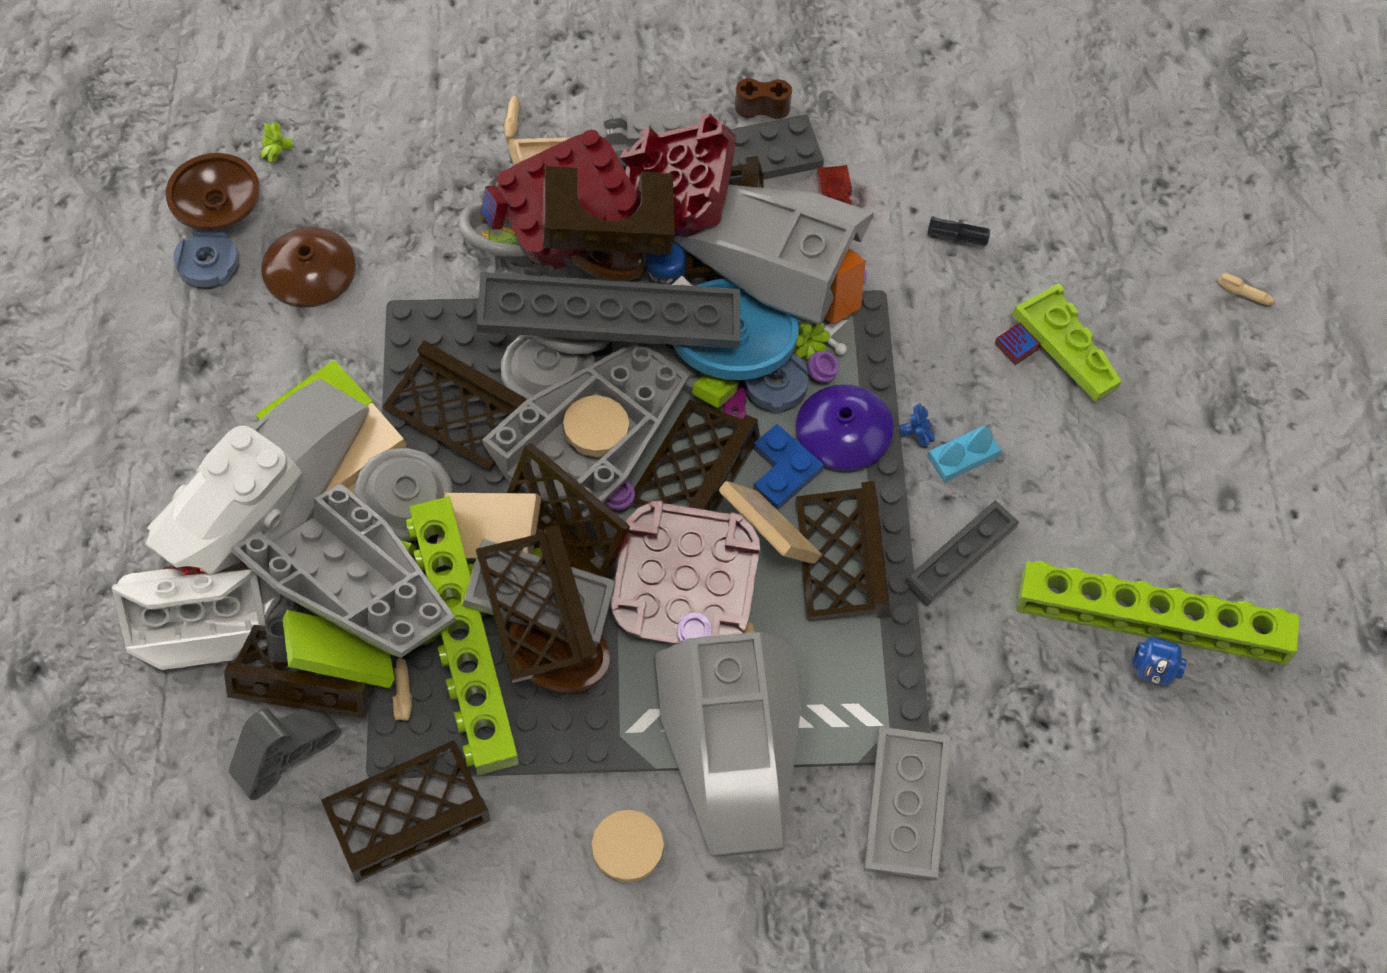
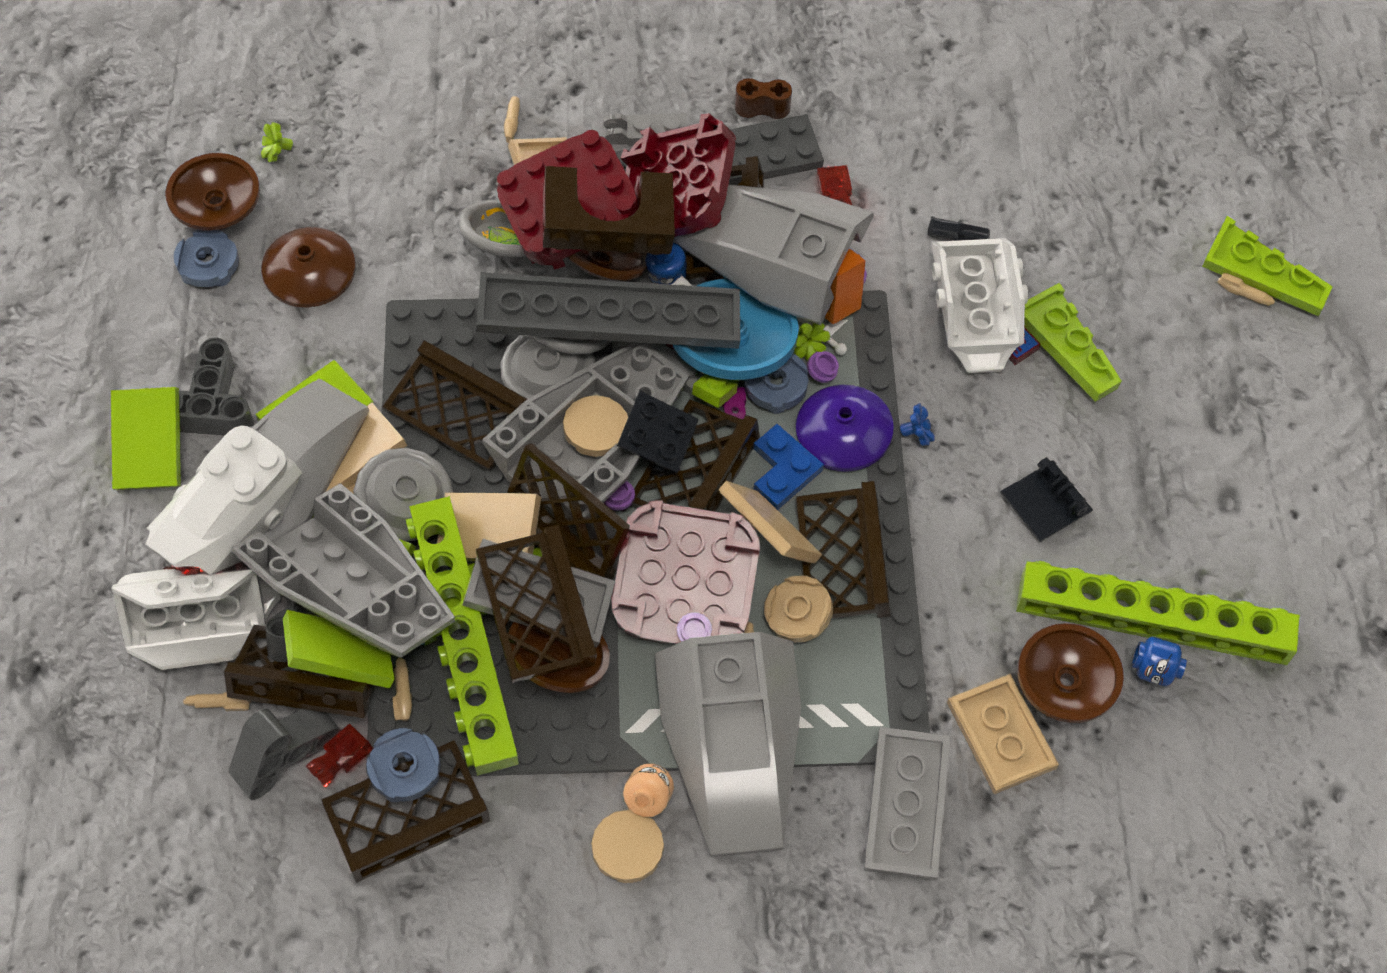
(145, 438): none -> lime tile
(212, 399): none -> dark grey beam
(216, 701): none -> tan piece
(342, 752): none -> clear red plate
(384, 758): none -> sand blue plate
(494, 207): dark red tile -> none
(648, 790): none -> light nougat head
(657, 433): none -> black hinge
(798, 609): none -> tan tile
(961, 552): dark grey tile -> none
(964, 453): medium azure tile -> none
(980, 300): none -> white slope
(1002, 734): none -> tan tile
(1046, 500): none -> black hinge
(1080, 657): none -> reddish brown dish
(1265, 269): none -> lime wing

